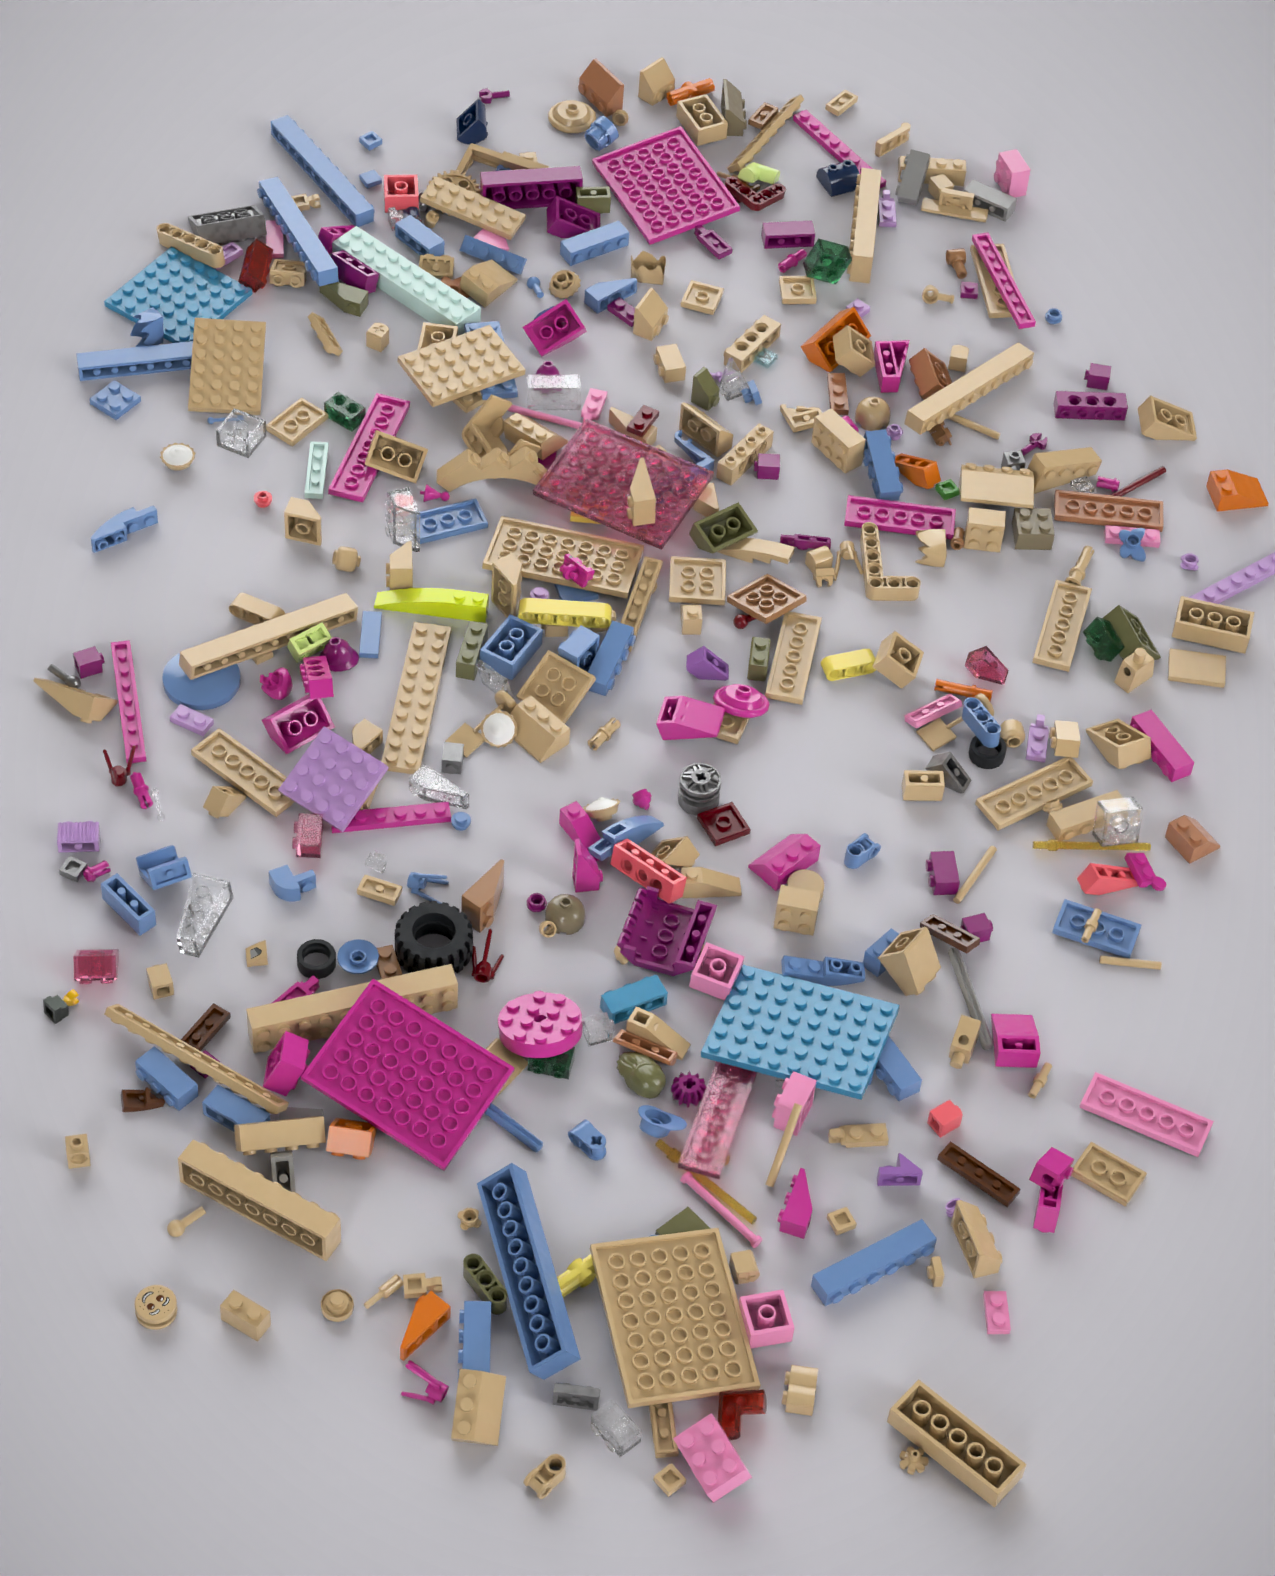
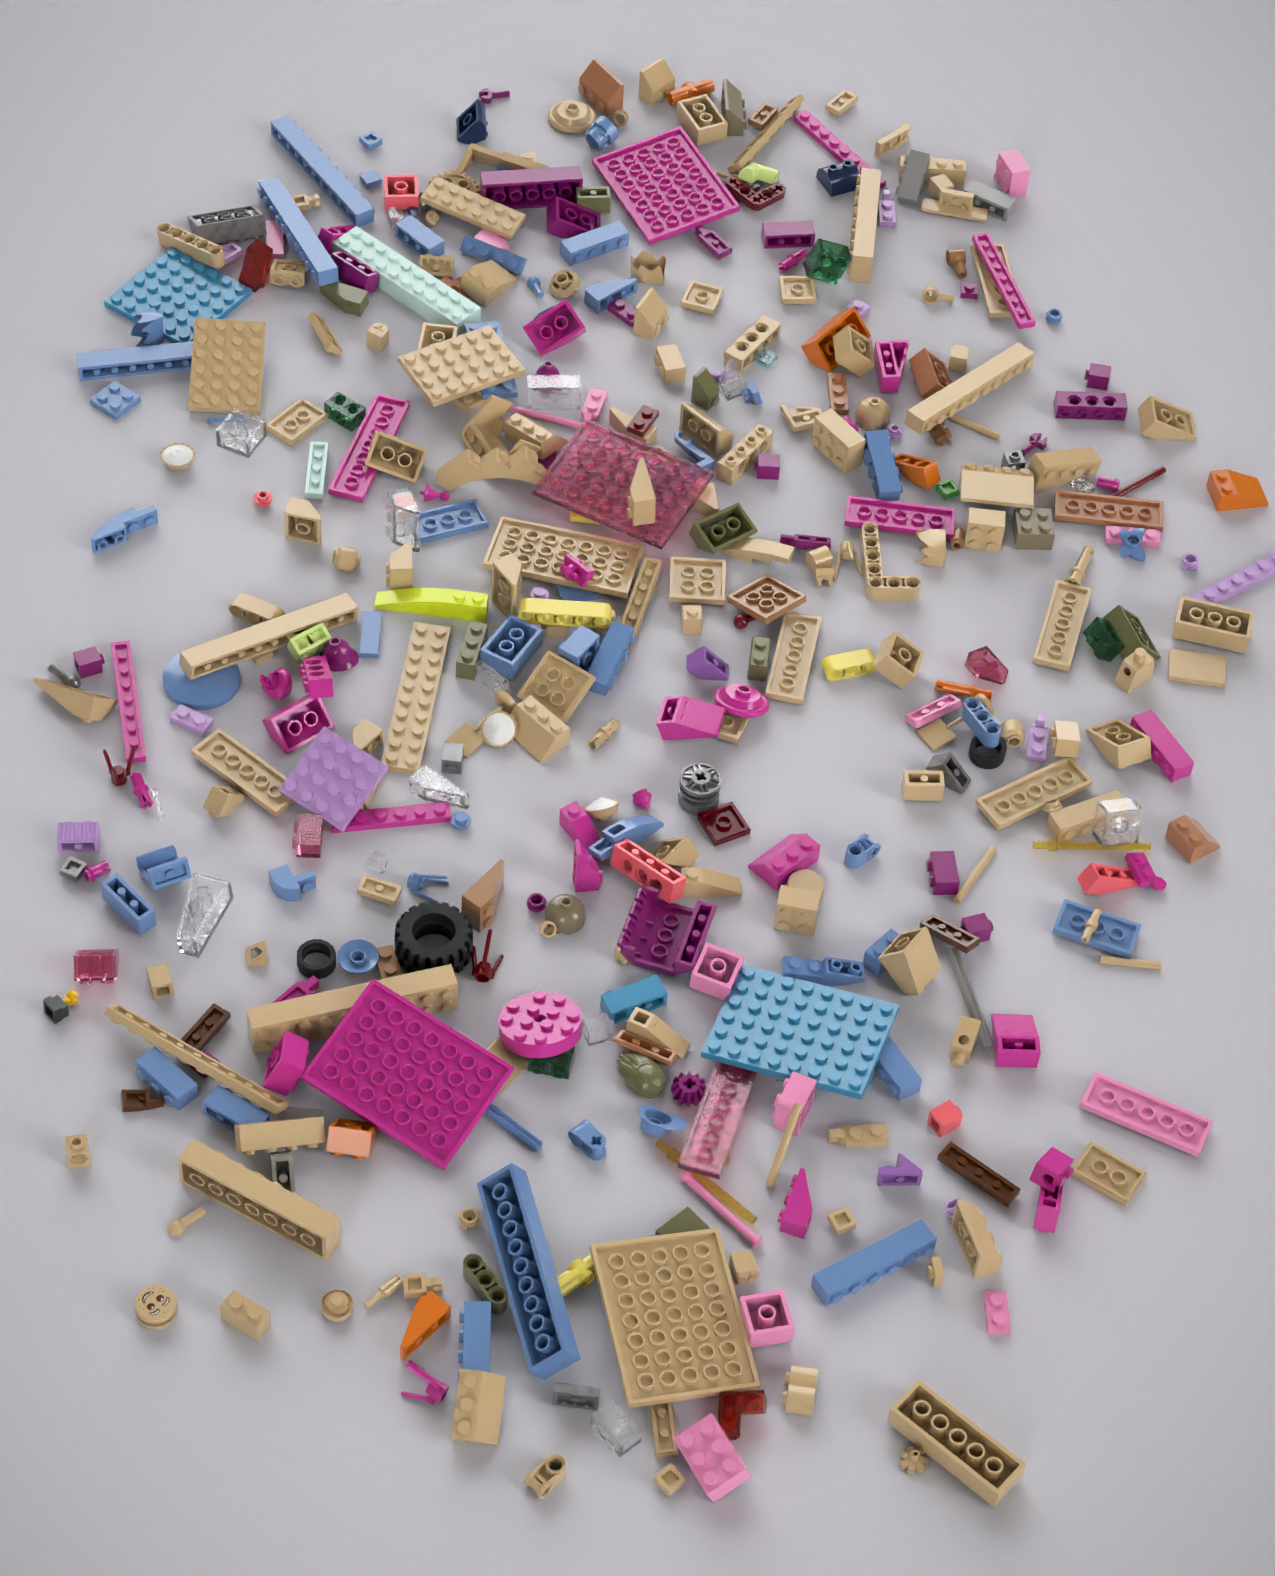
(1040, 1080): tan bar -> none

